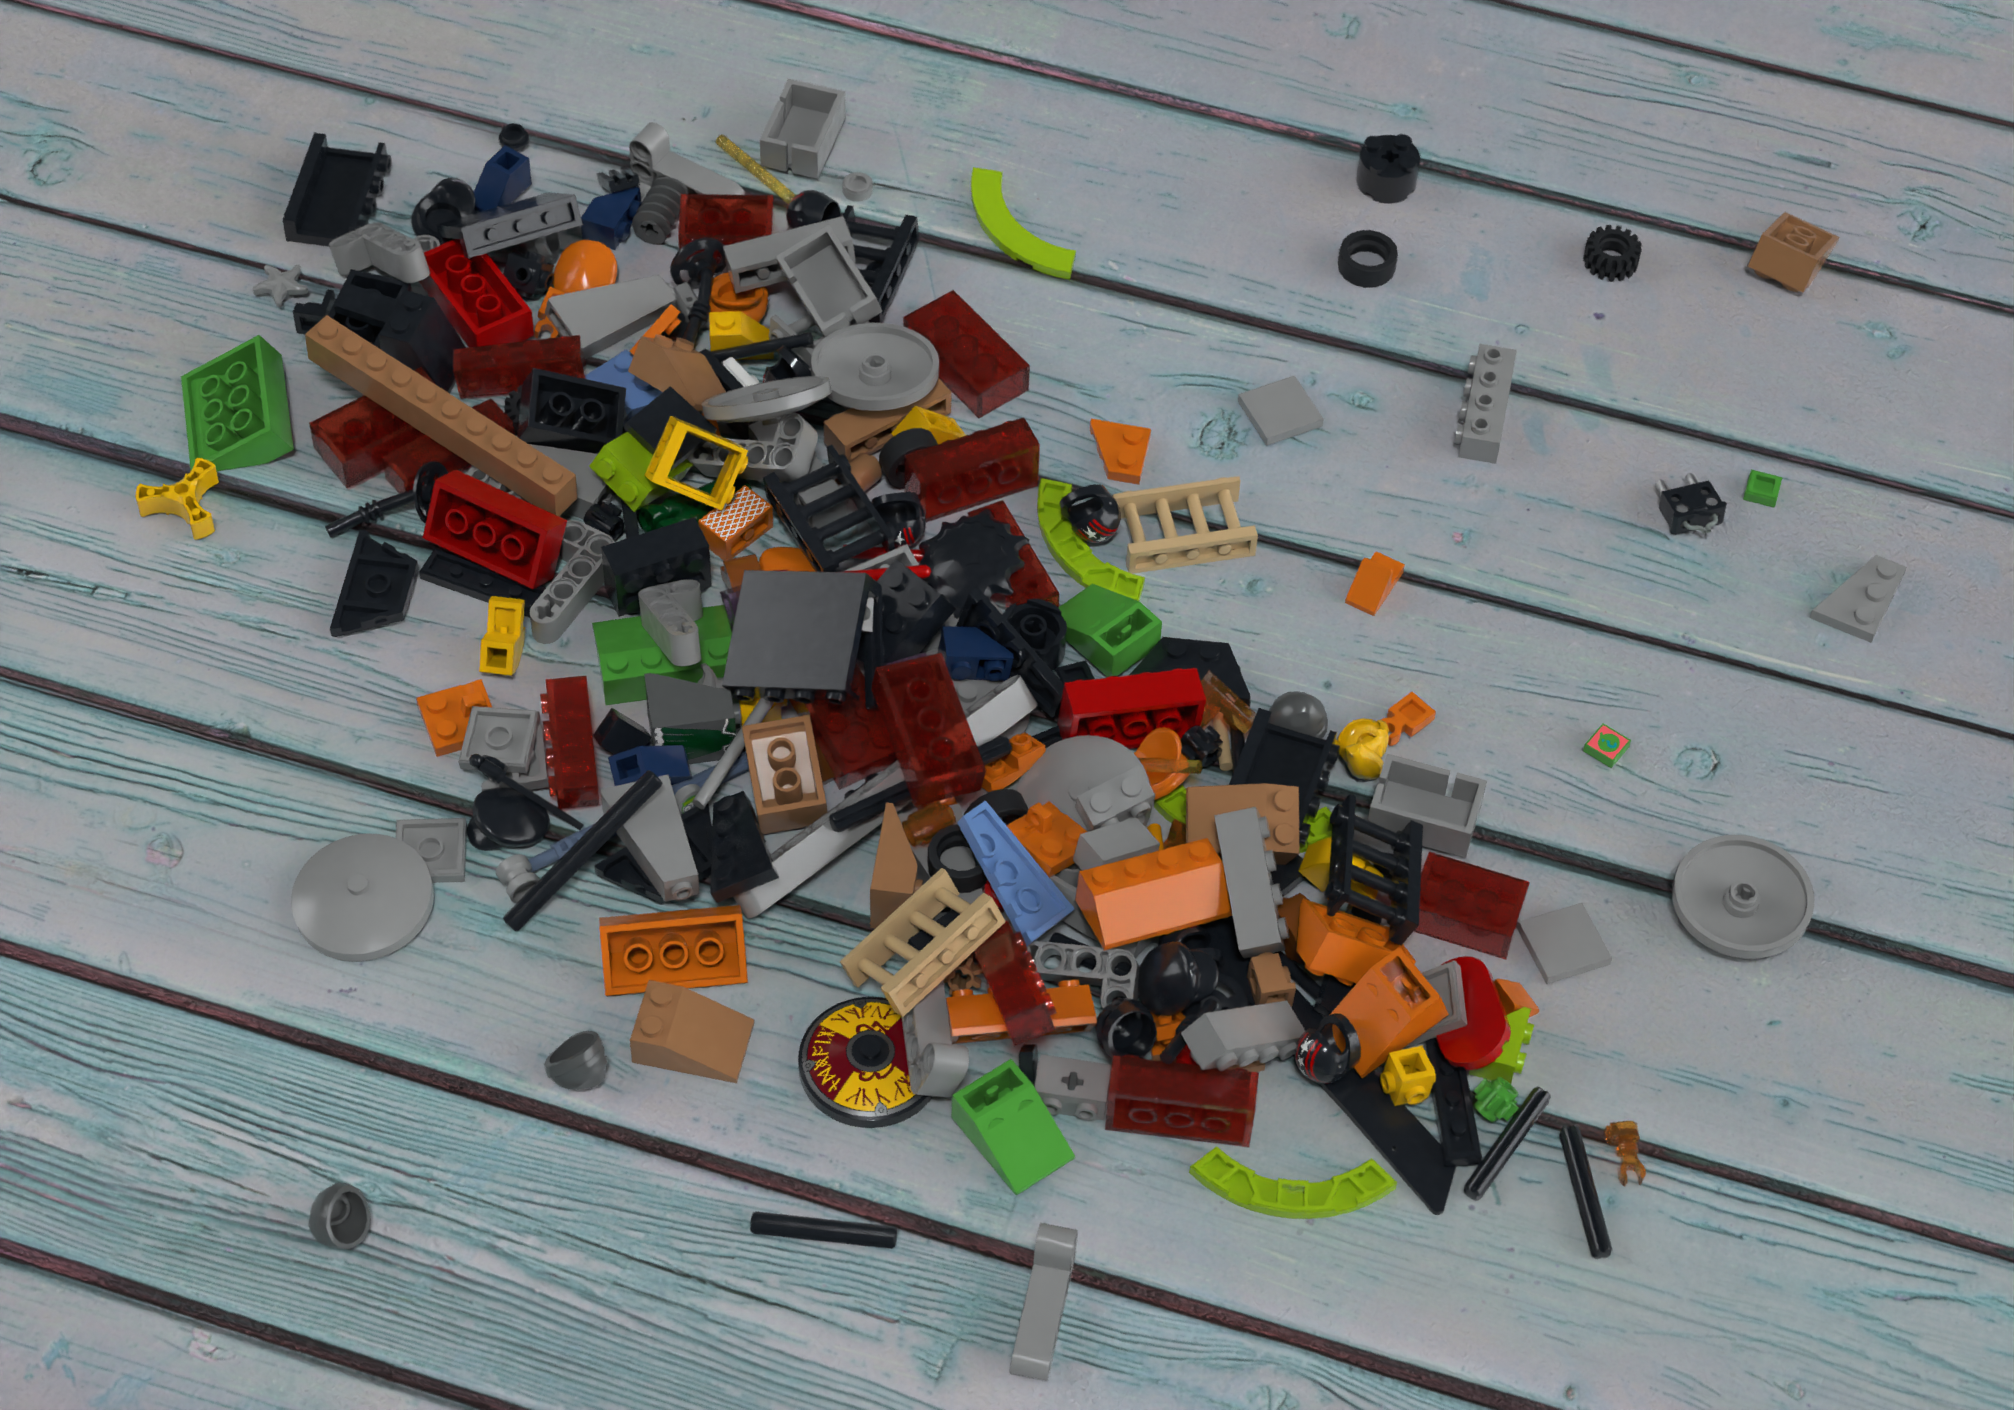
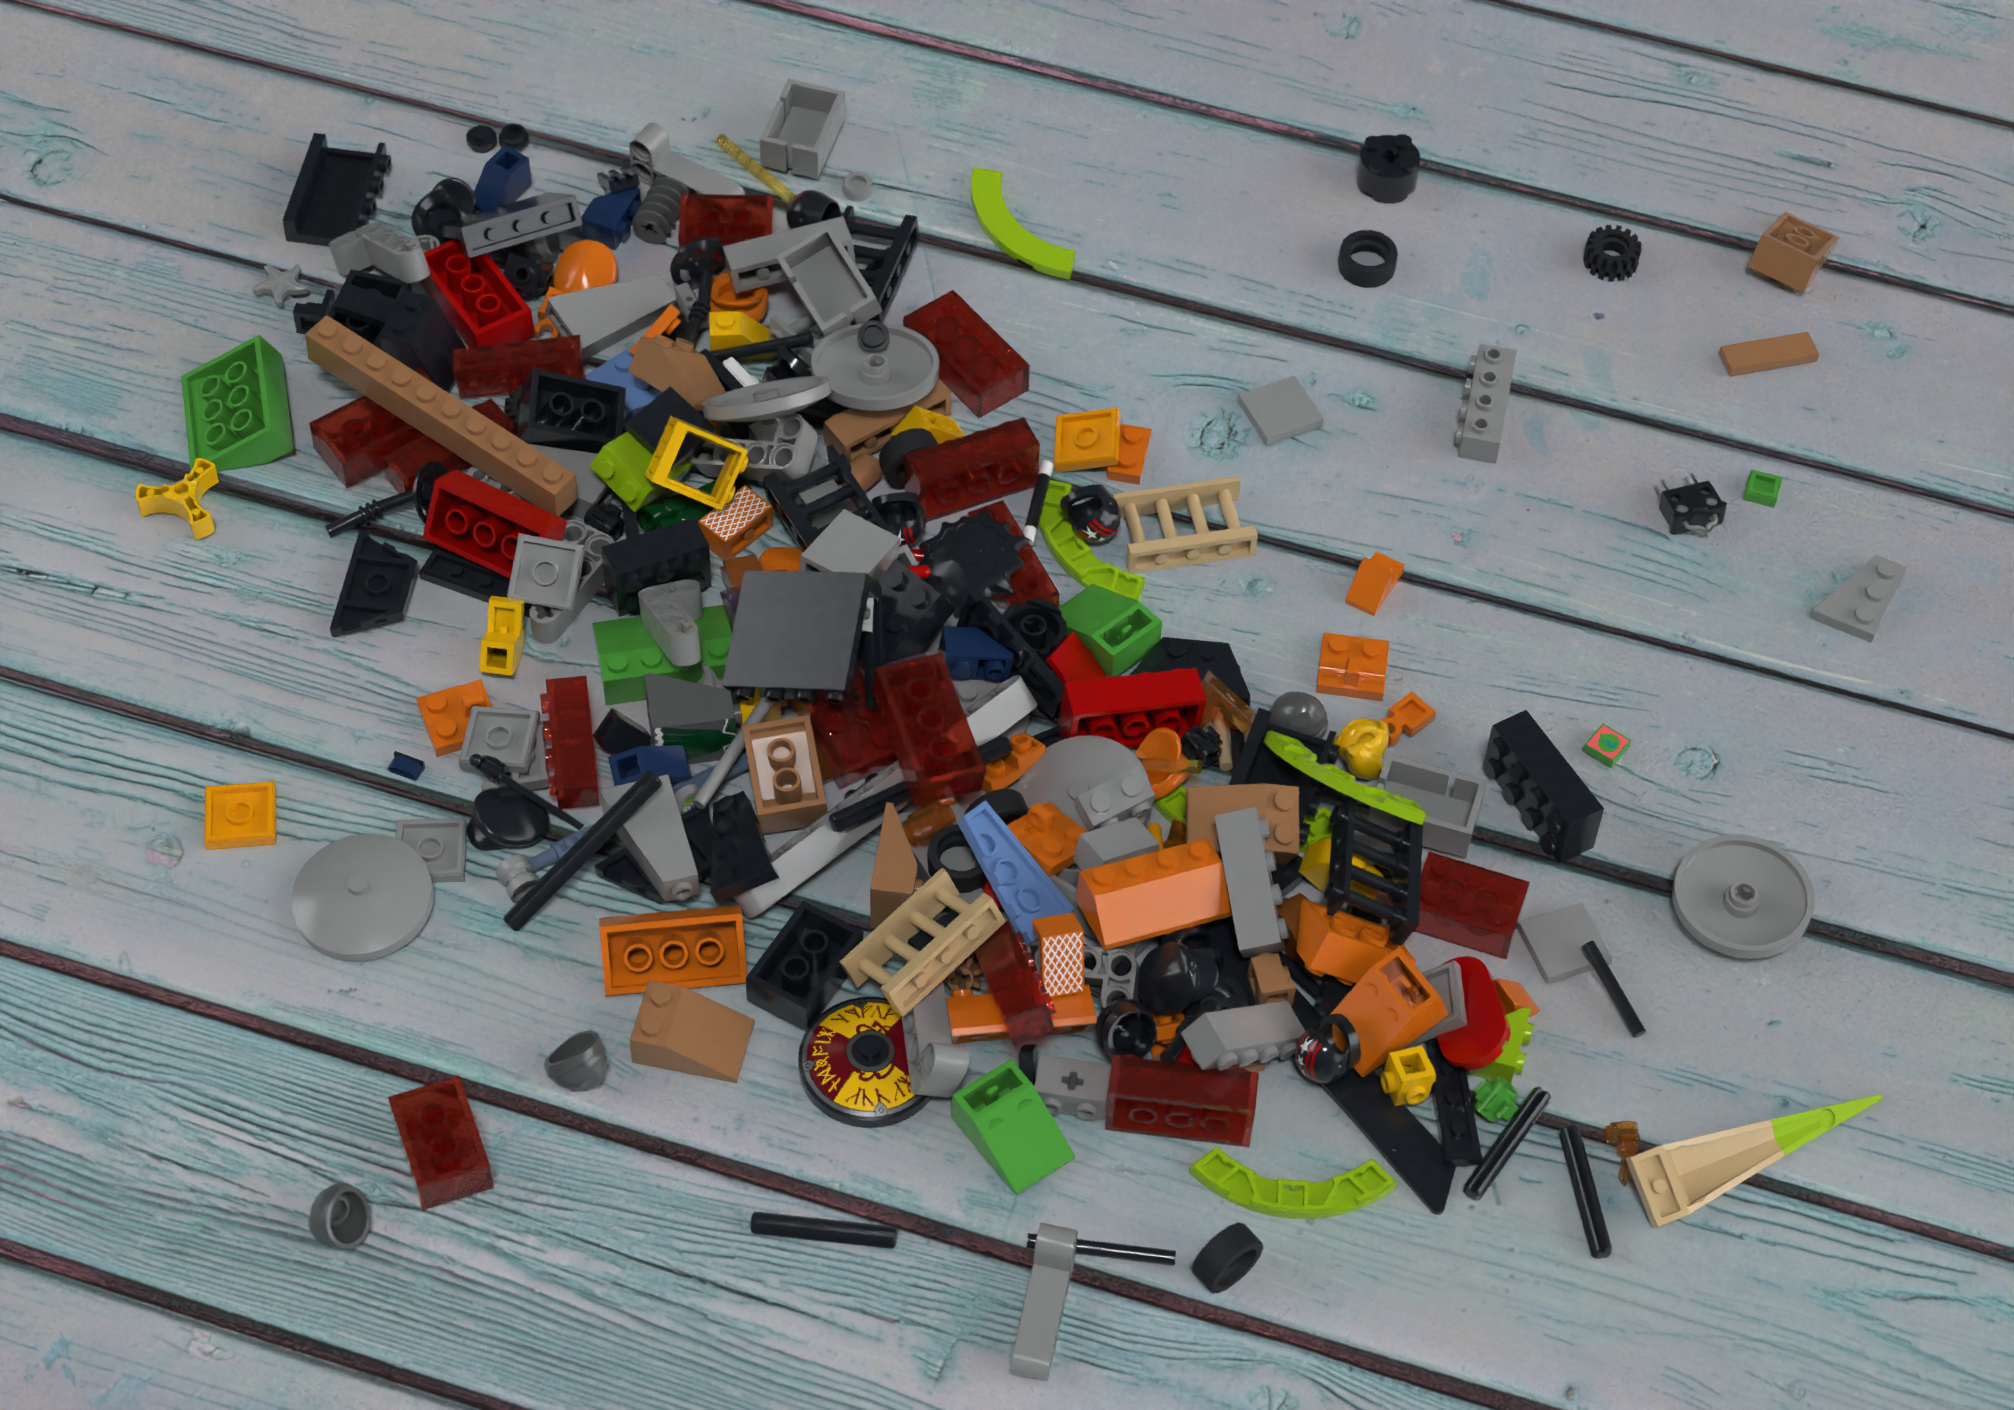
(240, 815): none -> light orange tile
(406, 766): none -> dark blue piece
(440, 1142): none -> clear red brick
(481, 138): none -> black plate
(546, 572): none -> light grey tile
(802, 966): none -> black brick
(851, 546): none -> light grey brick
(873, 336): none -> black plate
(1038, 500): none -> black bar
(1061, 954): none -> orange panel
(1074, 661): none -> red piece
(1087, 440): none -> light orange tile
(1118, 1251): none -> black bar
(1227, 1257): none -> black tyre
(1305, 760): none -> lime tile
(1352, 666): none -> orange hinge
(1542, 787): none -> black brick
(1613, 989): none -> black bar
(1694, 1171): none -> tan plate
(1768, 353): none -> medium nougat tile

